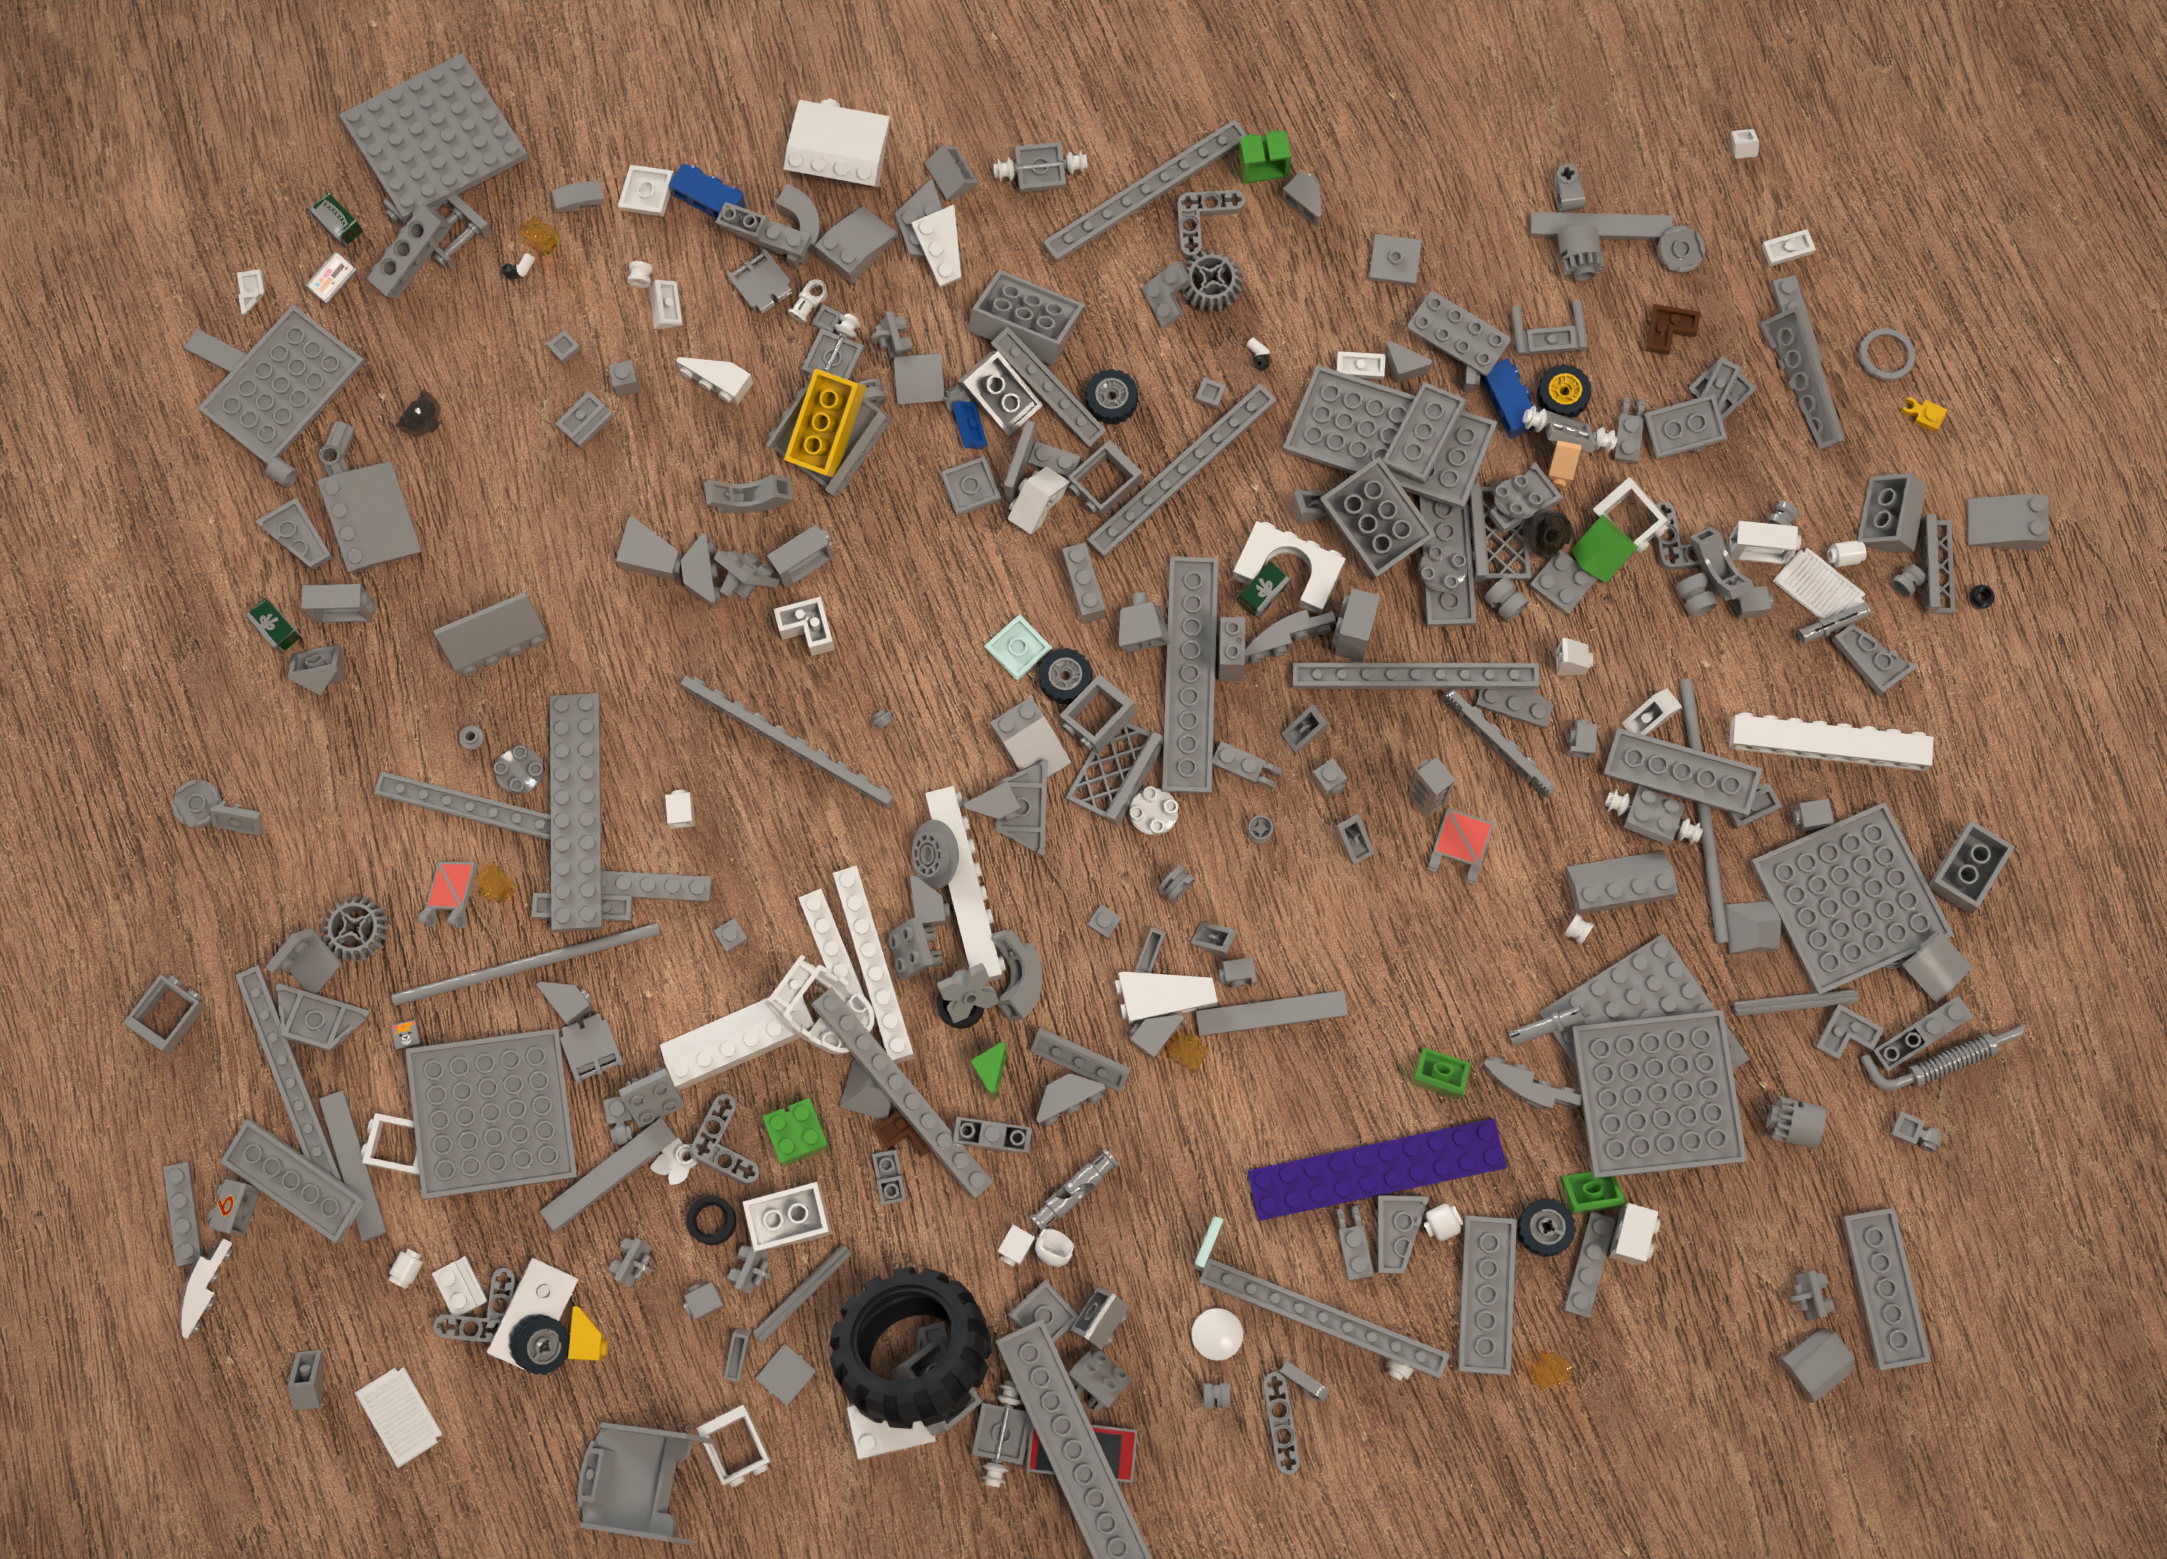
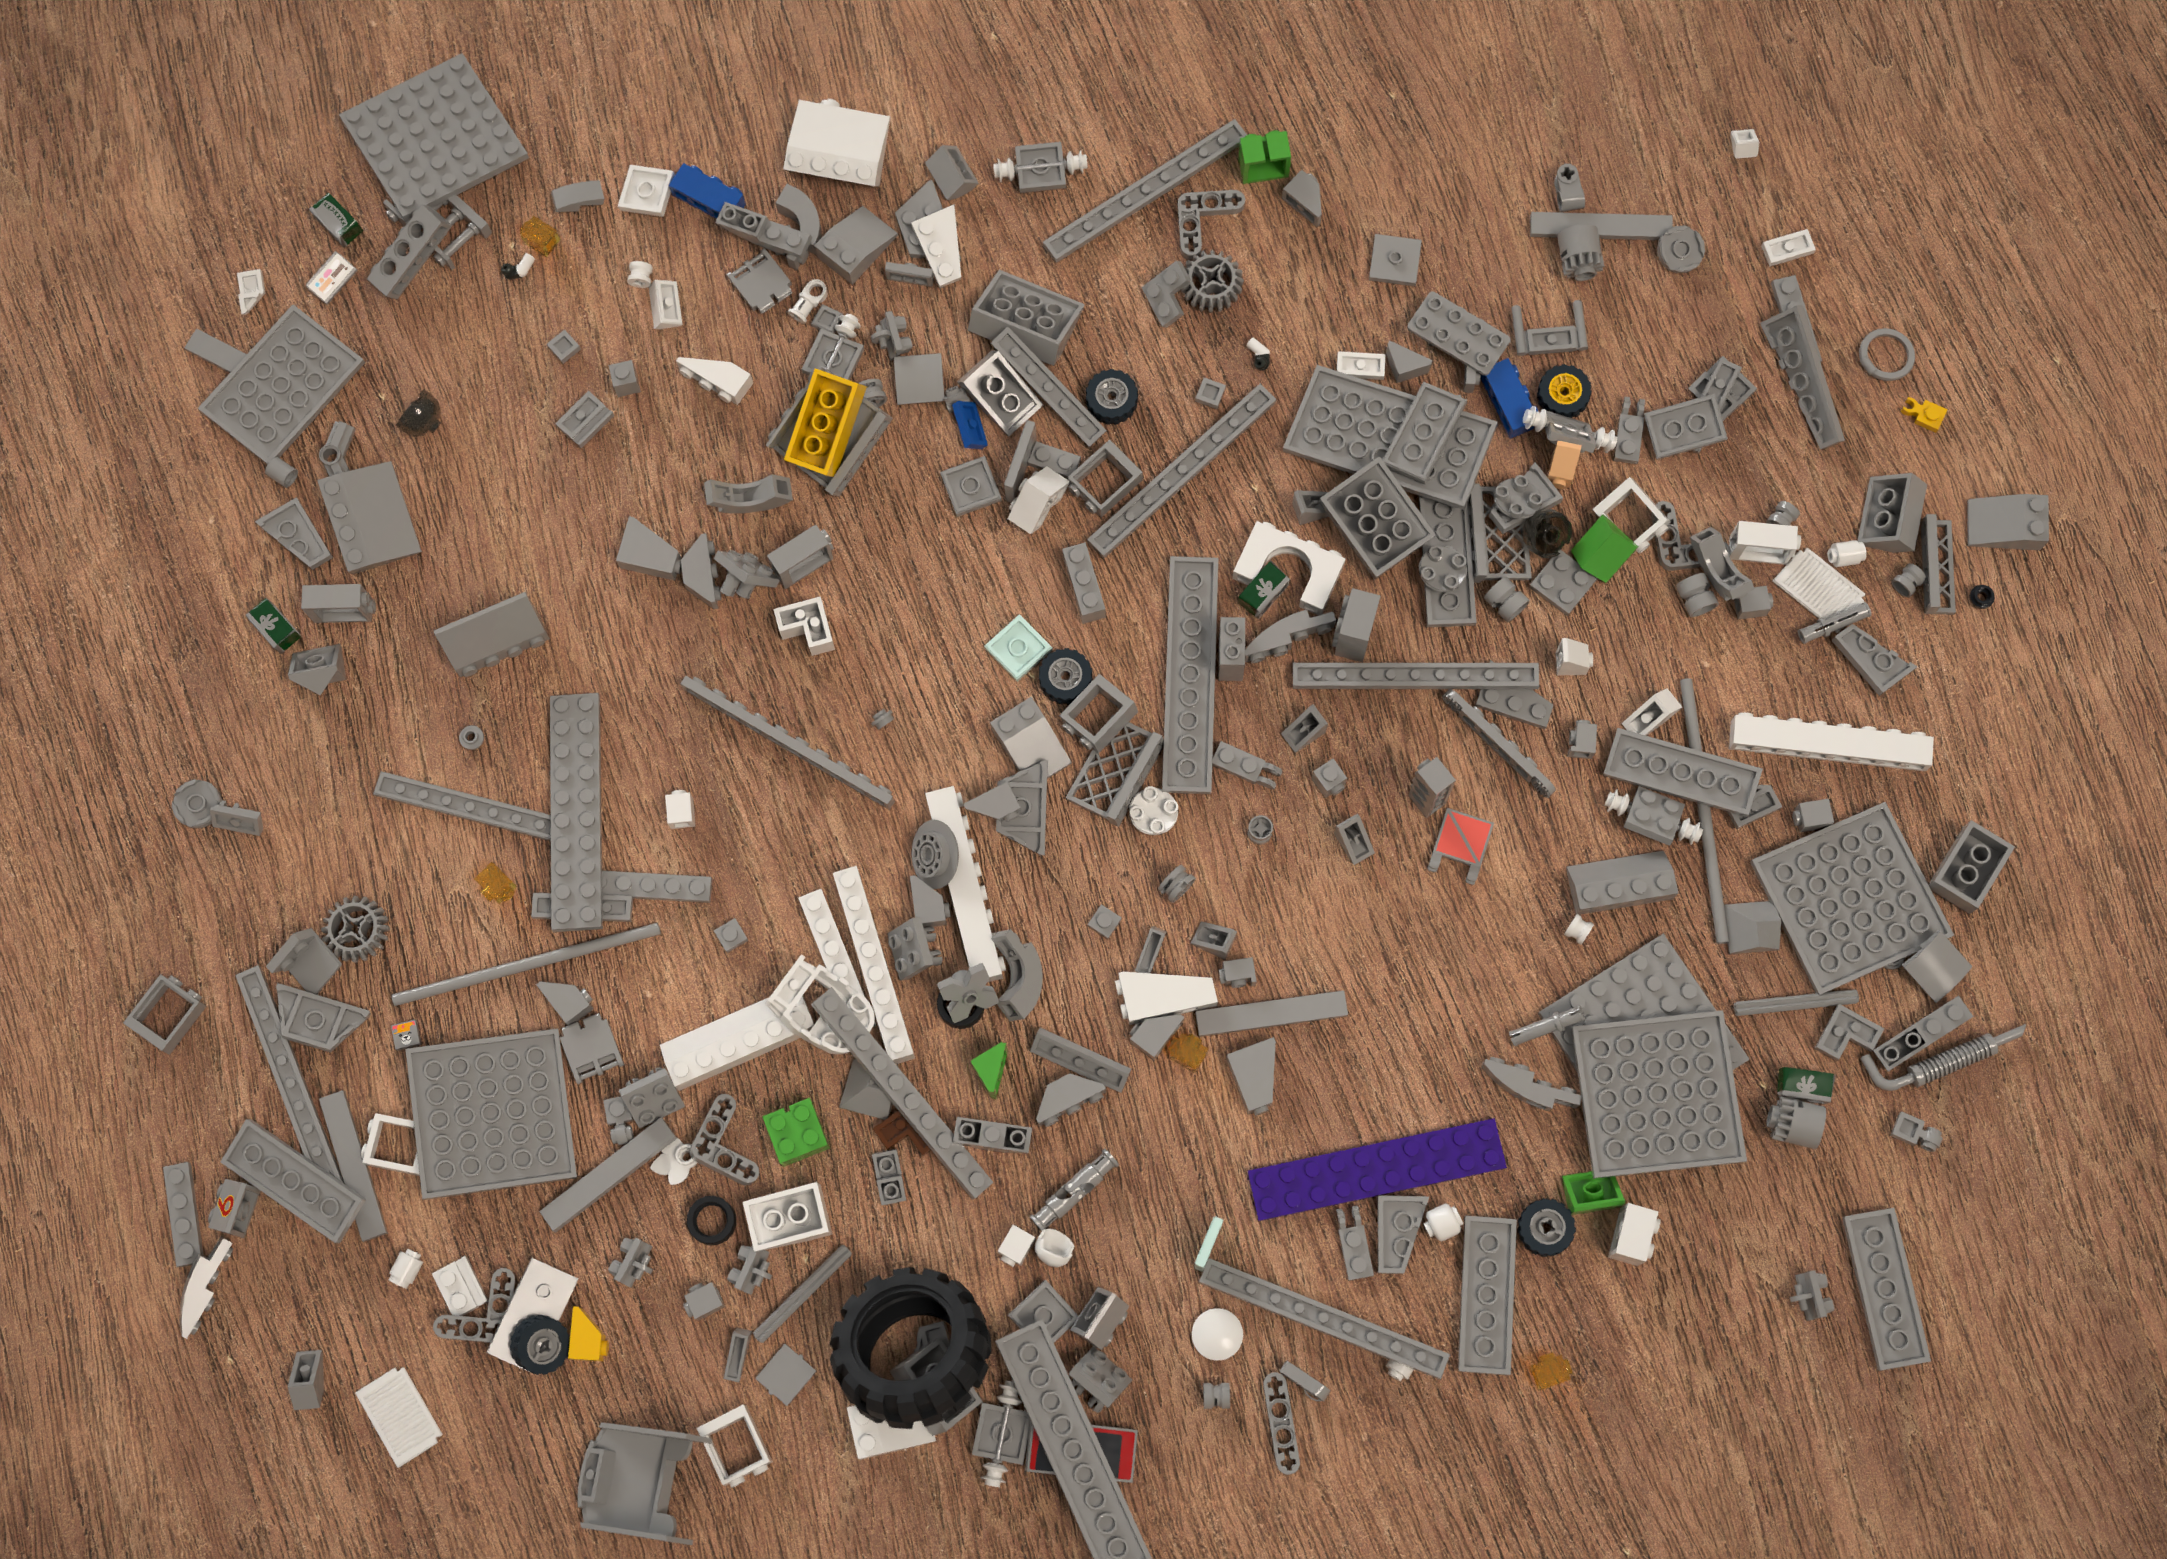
(449, 892): flag -> none
(519, 770): light grey dish -> none
(909, 273): none -> light grey plate
(1142, 625): light grey torso -> none
(1254, 1075): none -> light grey slope
(1441, 1074): bright green slope -> none
(1589, 1265): light grey plate -> none
(1669, 321): reddish brown plate -> none
(1805, 1085): none -> dark green piece
(1819, 1363): light grey slope -> none

